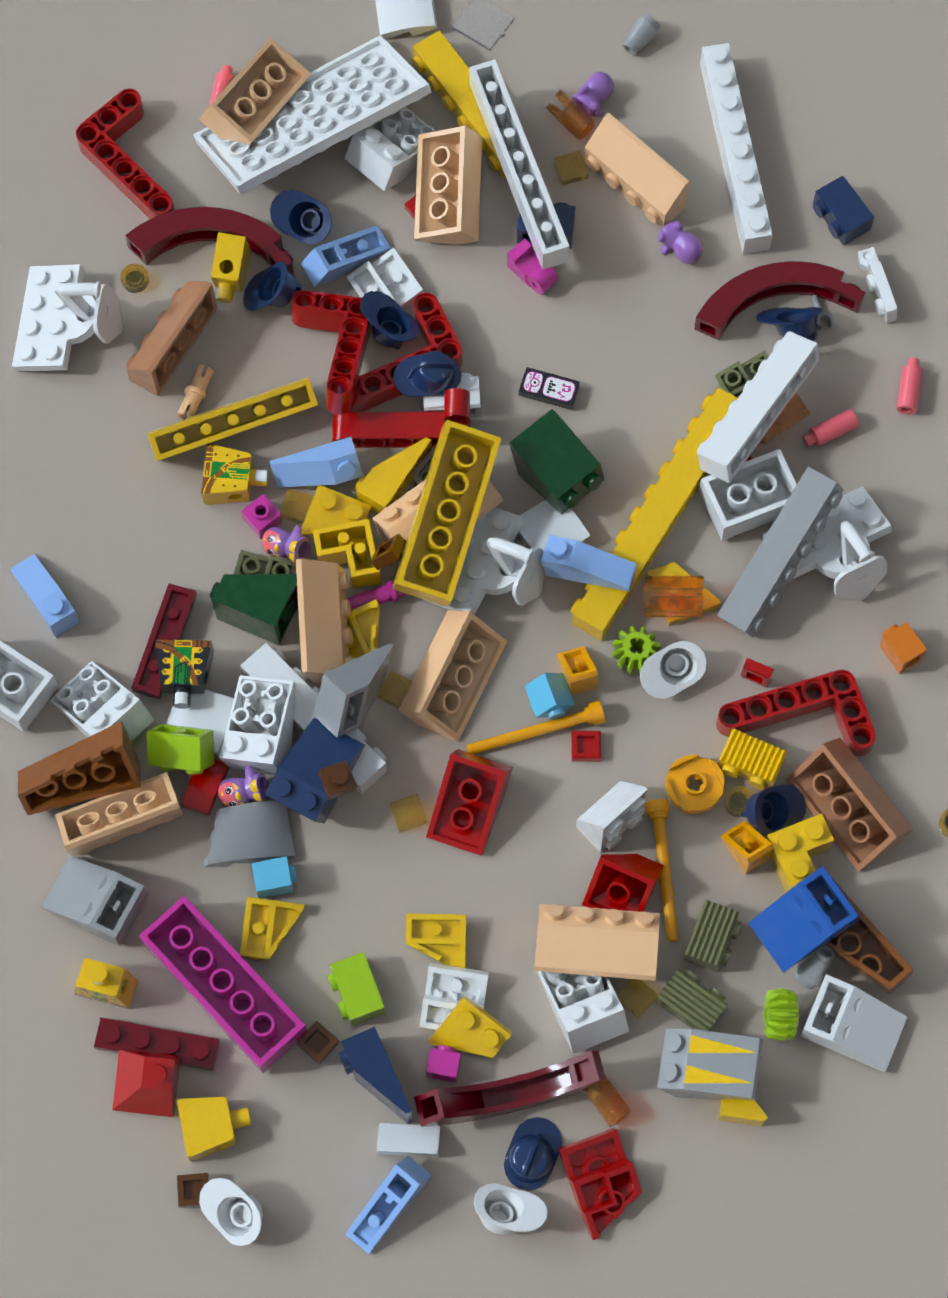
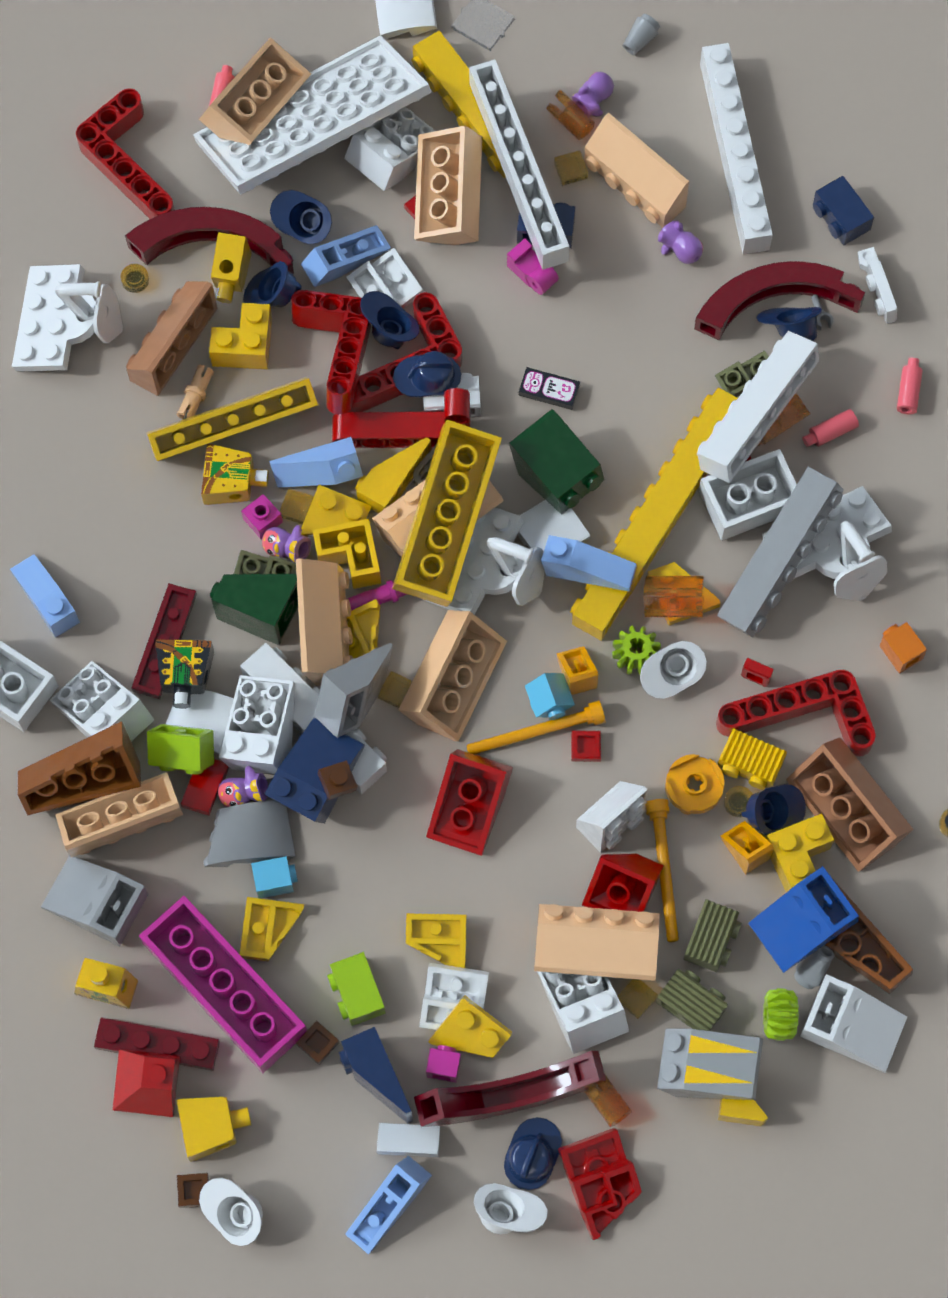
(244, 345): none -> yellow brick
(388, 552): reddish brown plate -> none
(408, 813): clear yellow tile -> none

